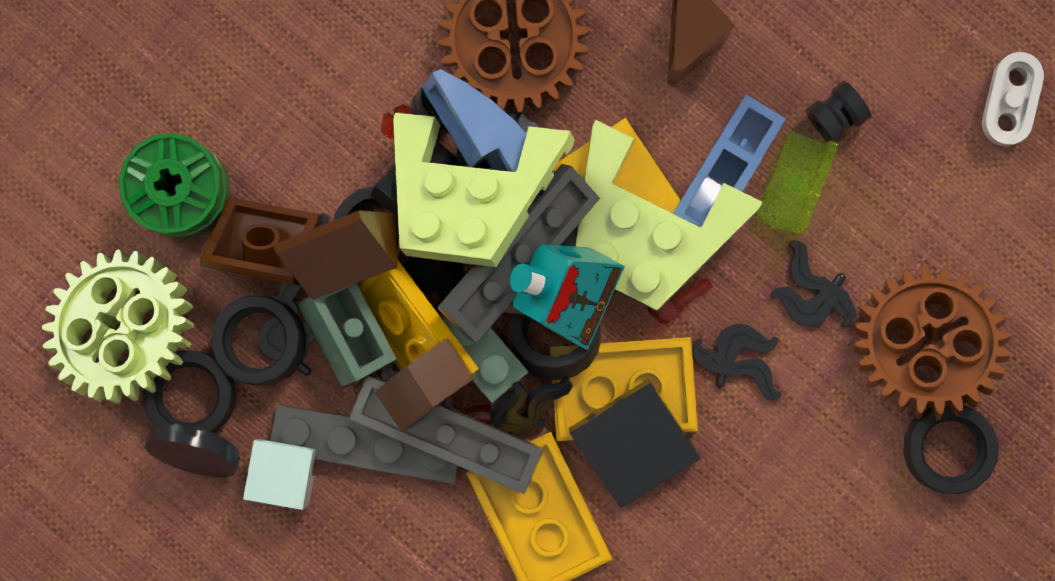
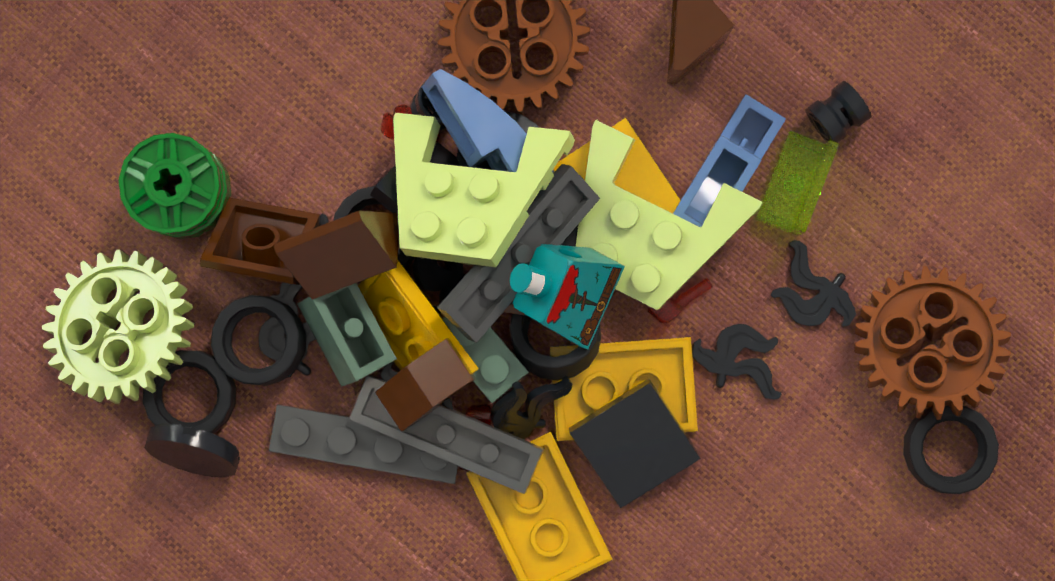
(280, 474): light aqua piece -> none
(1013, 101): white plate -> none

